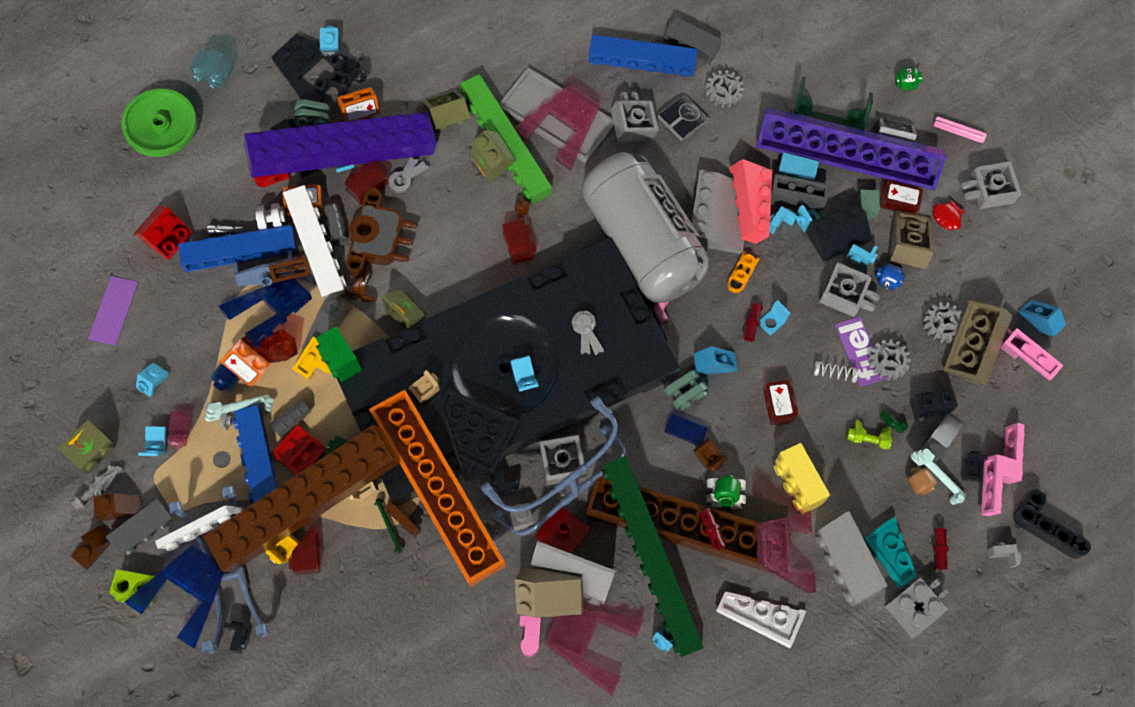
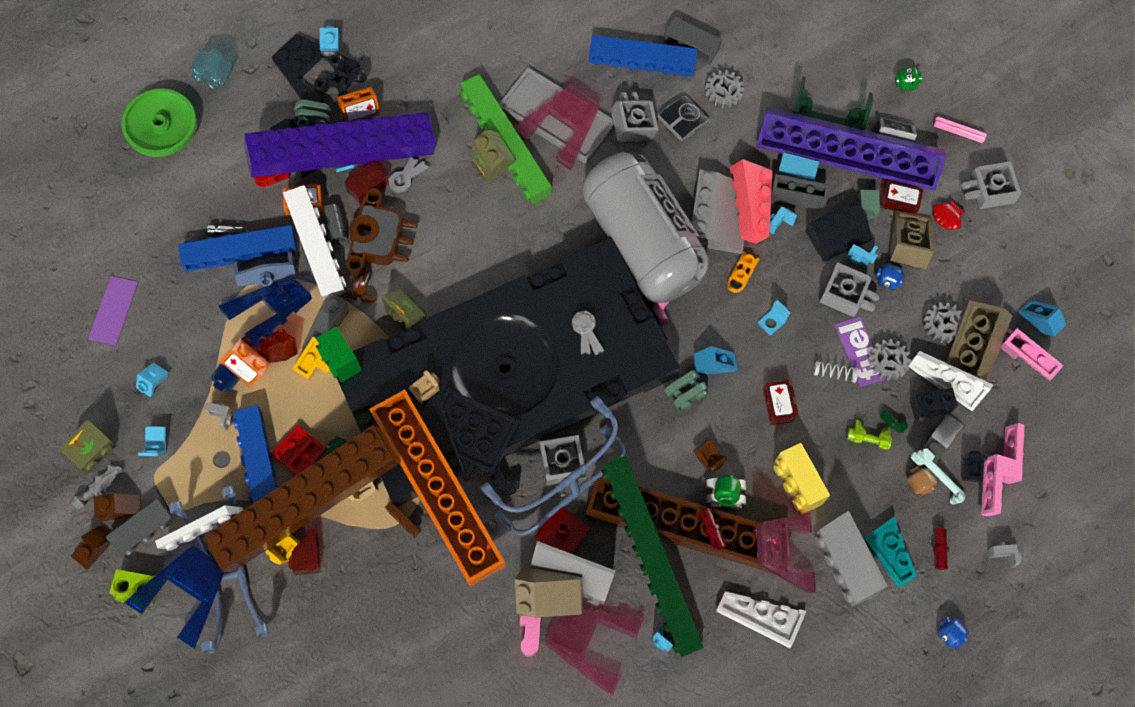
(163, 232): red slope -> none
(178, 424): clear pink plate -> none
(216, 409): light aqua hinge -> none
(239, 639): black bracket -> none
(275, 215): white brick -> none
(286, 265): reddish brown tile -> none
(290, 418): dark grey axle -> none
(398, 548): dark green axle -> none
(447, 109): olive slope -> none
(518, 241): clear red brick -> none
(521, 206): reddish brown plate -> none
(522, 519): light grey bracket -> none
(524, 373): medium azure bracket -> none
(686, 430): clear blue tile -> none
(752, 322): dark red pin -> none
(803, 217): medium azure bracket -> none
(928, 603): light grey hinge -> none
(953, 632): none -> blue head
(967, 388): none -> white wing
(1052, 526): black beam -> none

